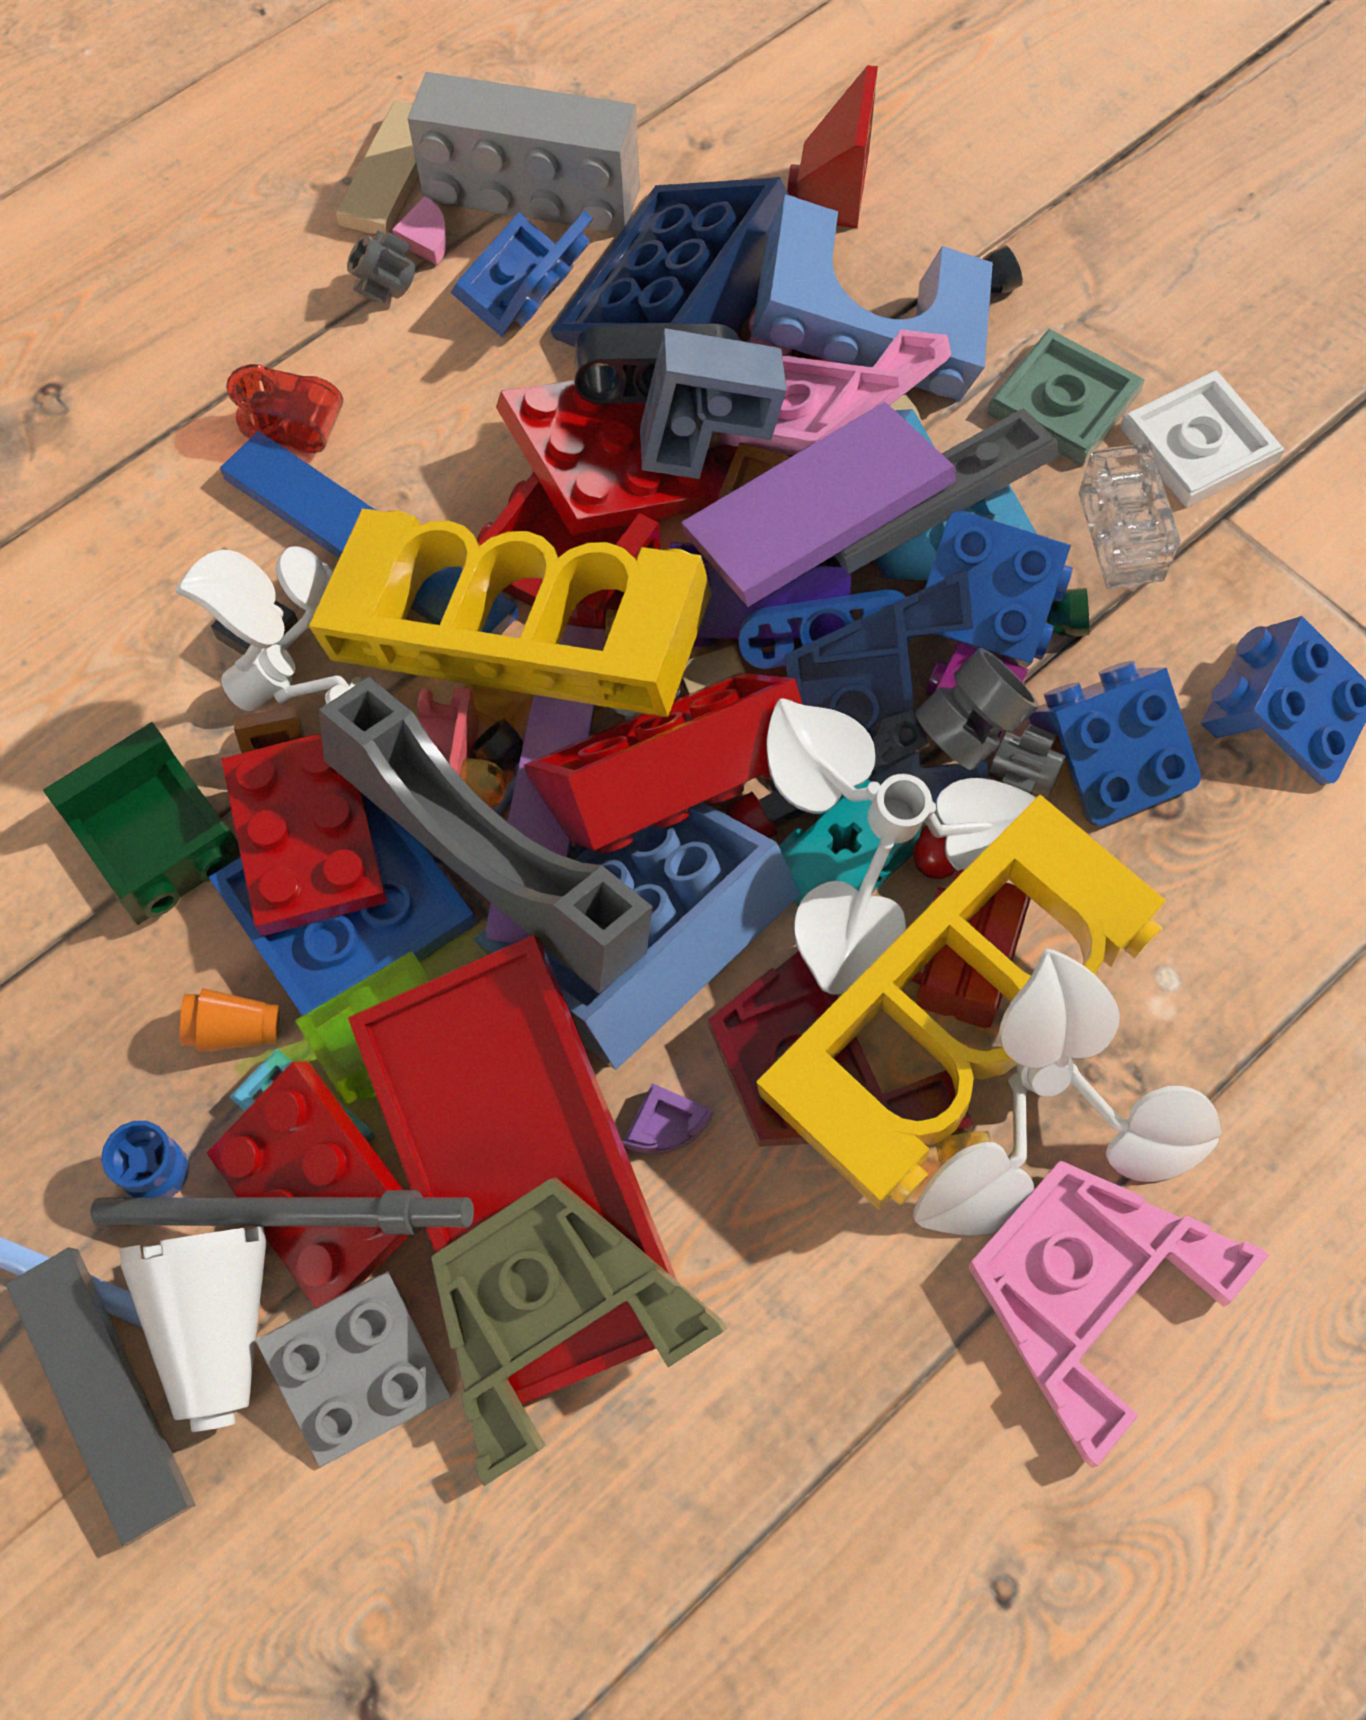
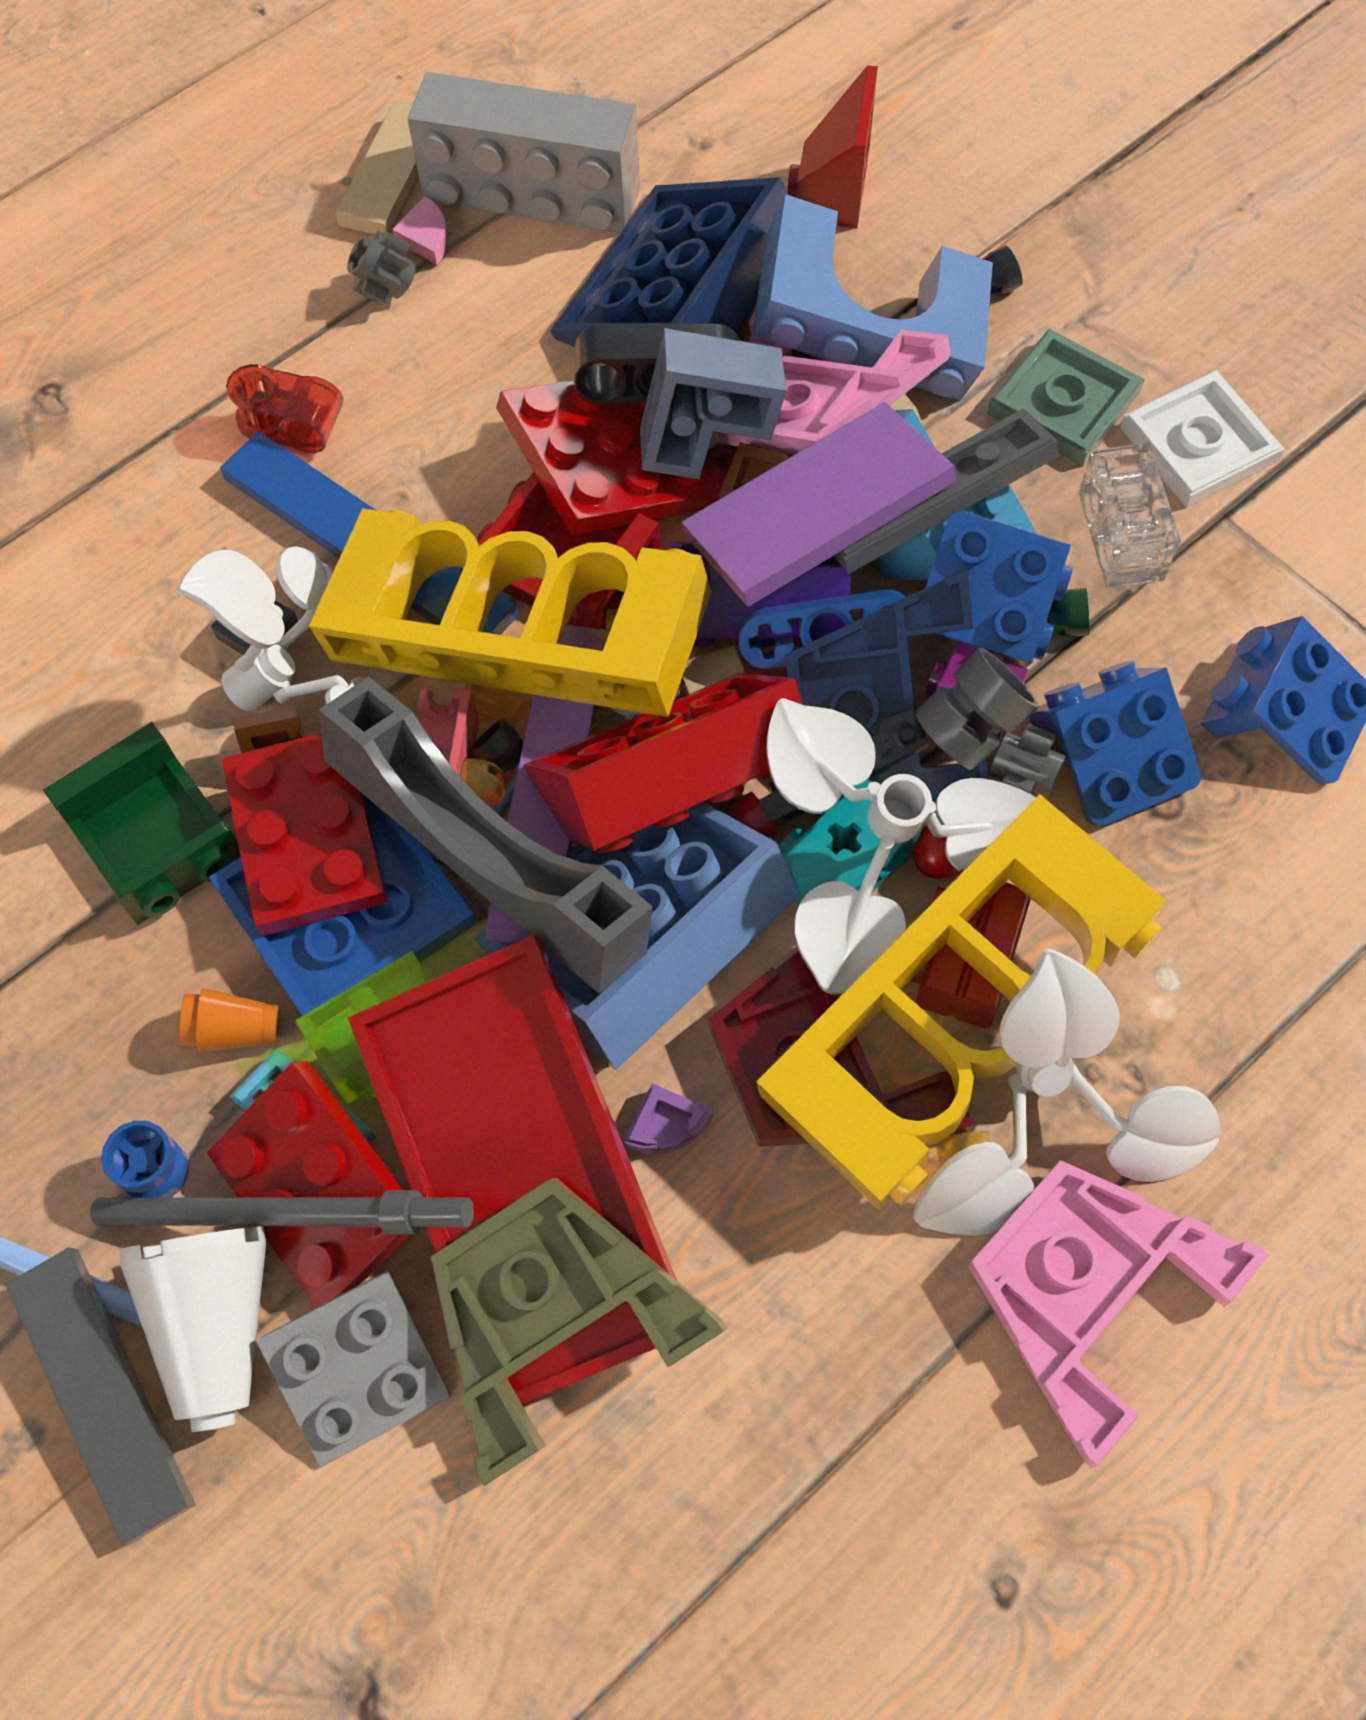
(519, 272): blue bracket -> none

